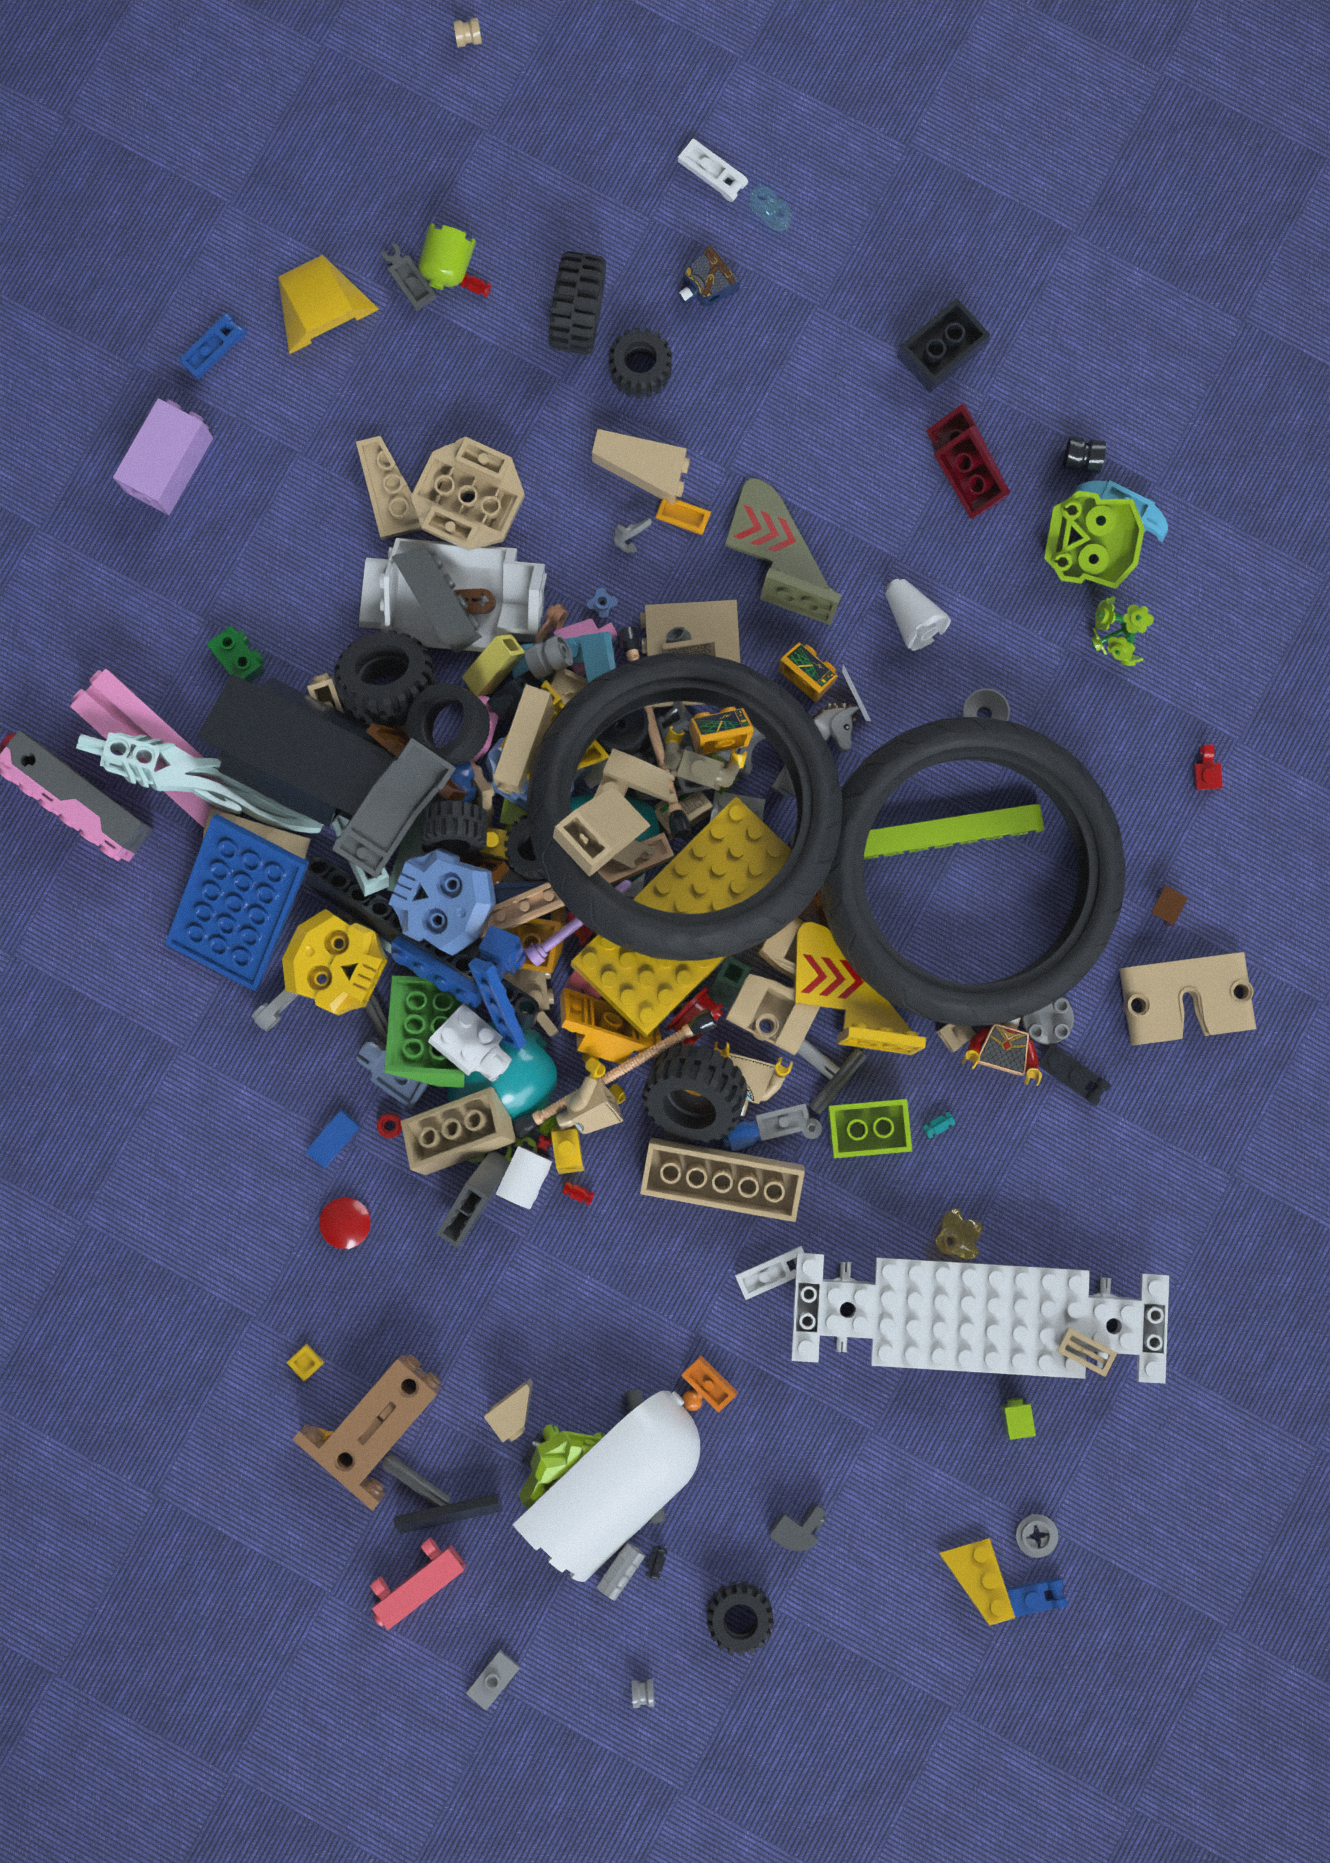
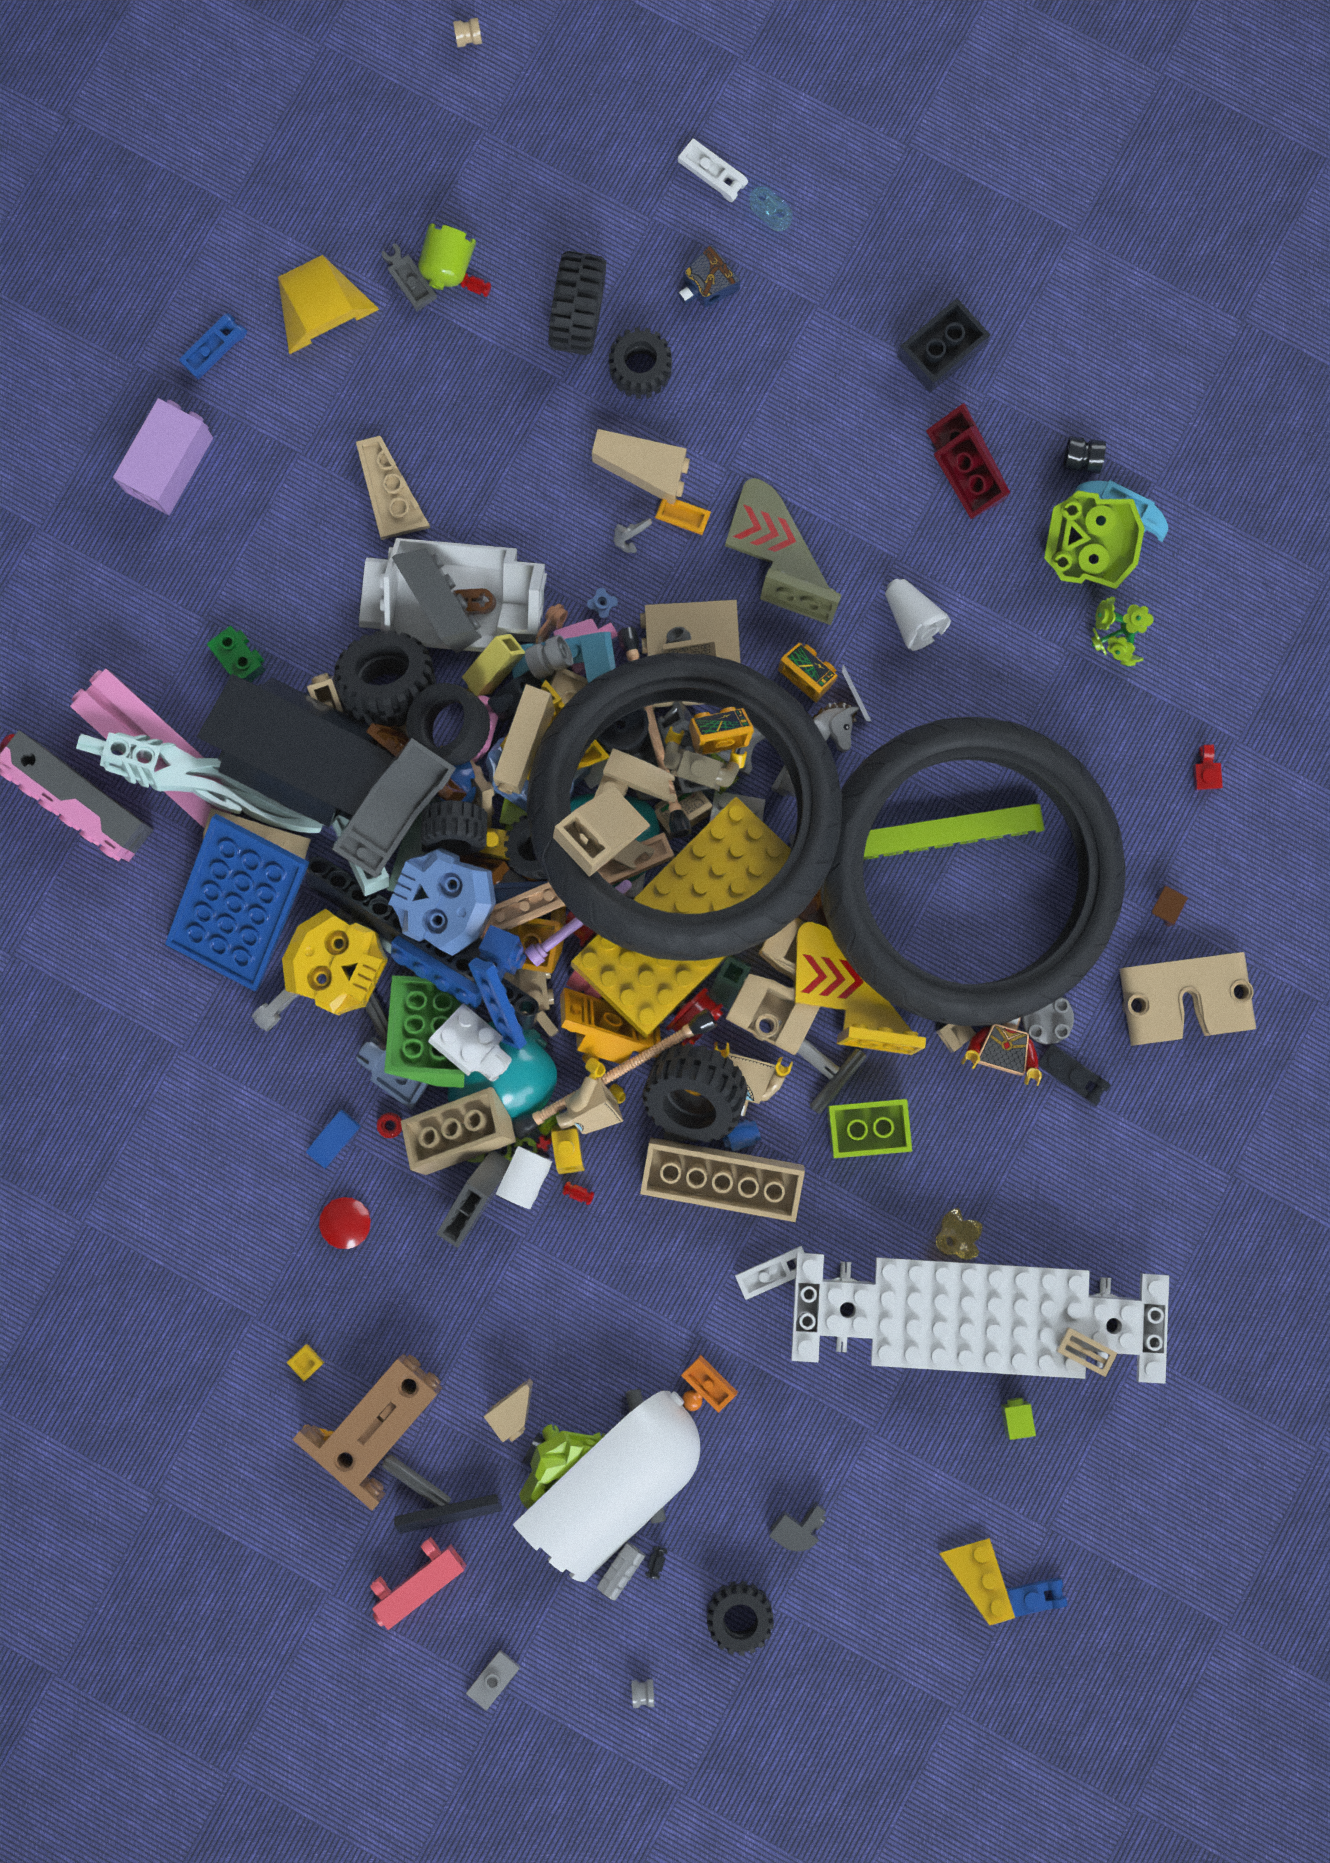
(463, 470): tan piece -> none
(787, 1122): light grey hinge -> none
(939, 1124): teal piece -> none
(987, 699): light grey piece -> none
(1046, 1542): light grey gear -> none

